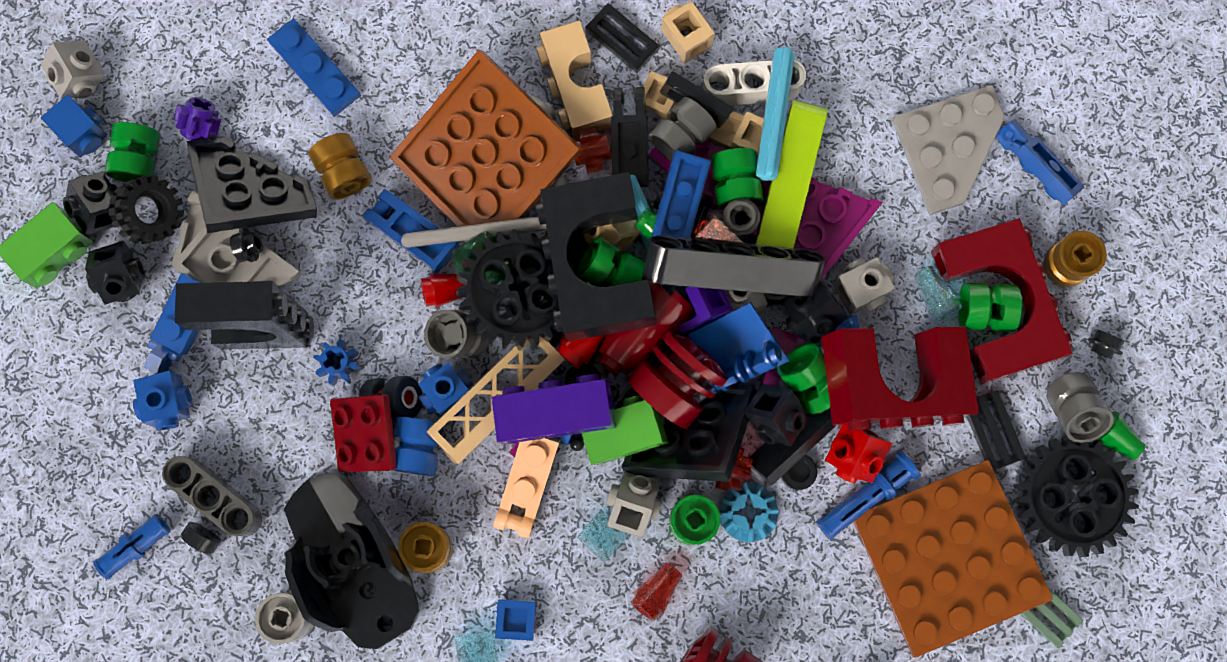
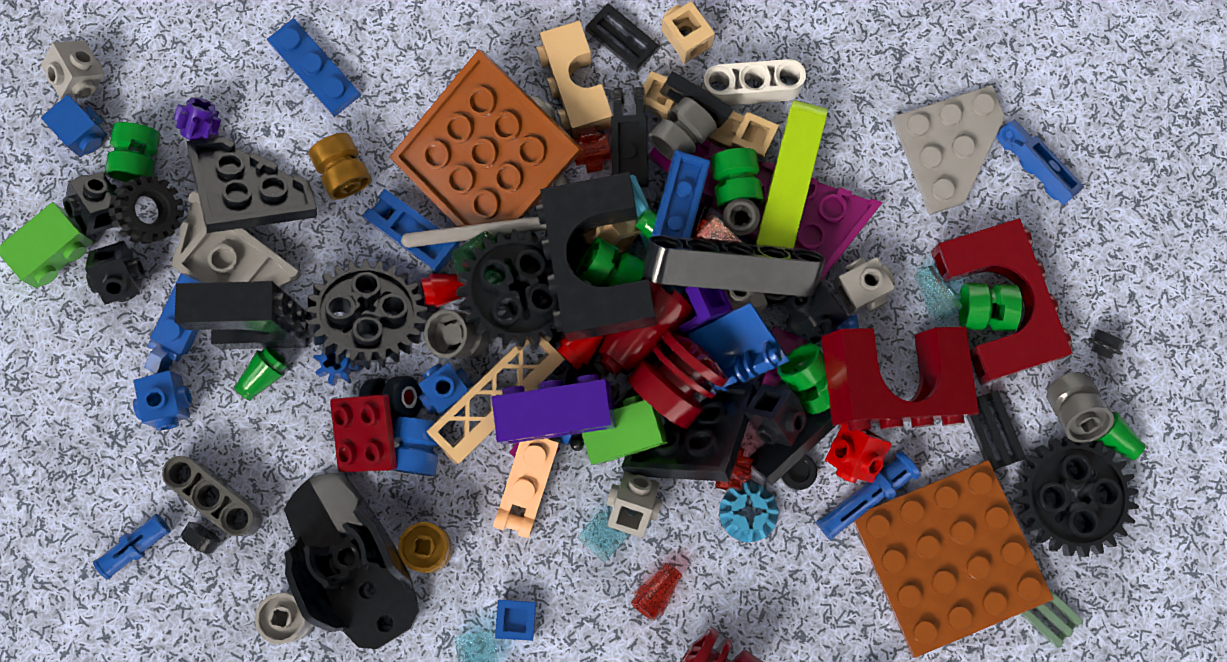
(246, 245): black plate -> none
(261, 372): none -> green cone
(366, 314): none -> black gear
(694, 520): green wheel -> none
(775, 114): medium azure axle -> none
(1075, 258): pearl gold wheel -> none

